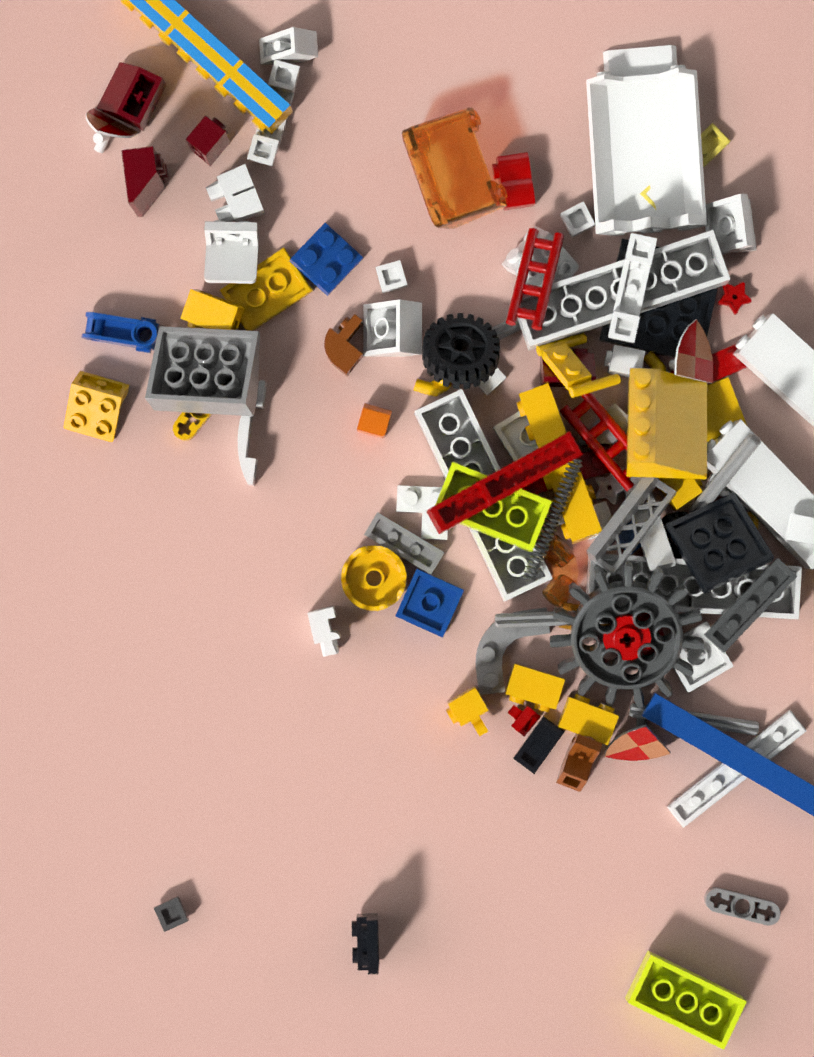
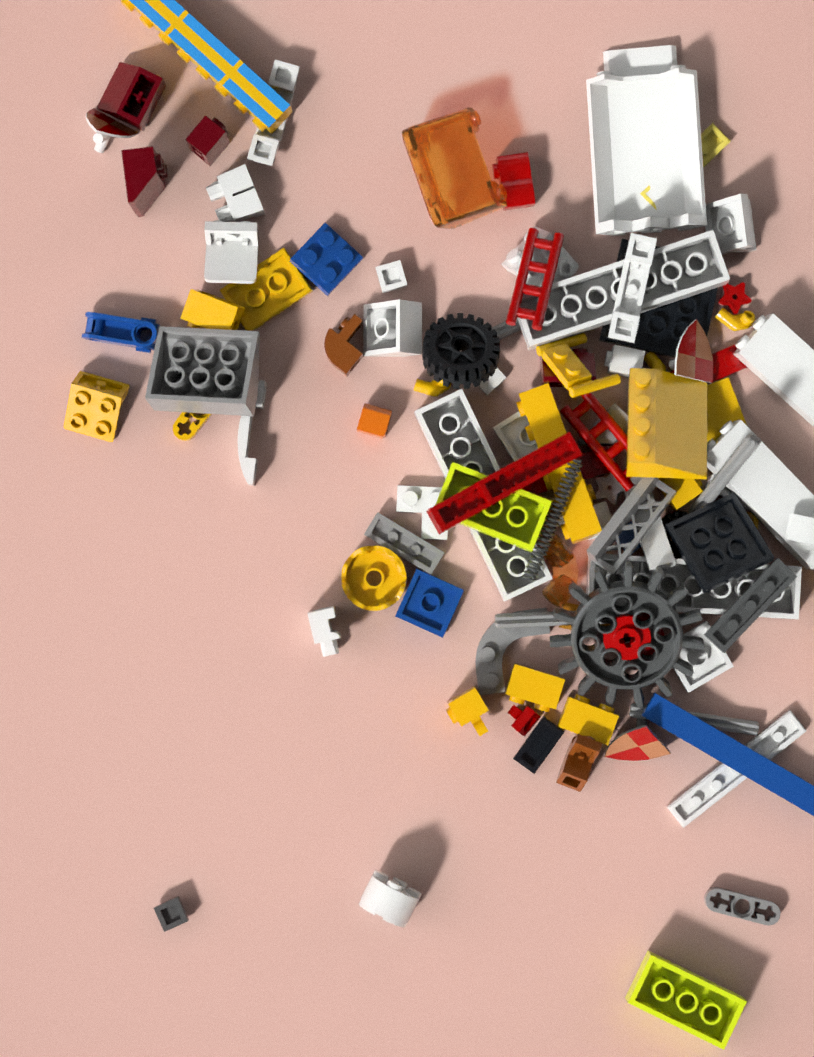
(289, 46): white slope -> none
(367, 948): black plate -> none
(389, 899): none -> white brick
(577, 219): white plate -> none
(736, 322): none -> yellow arm

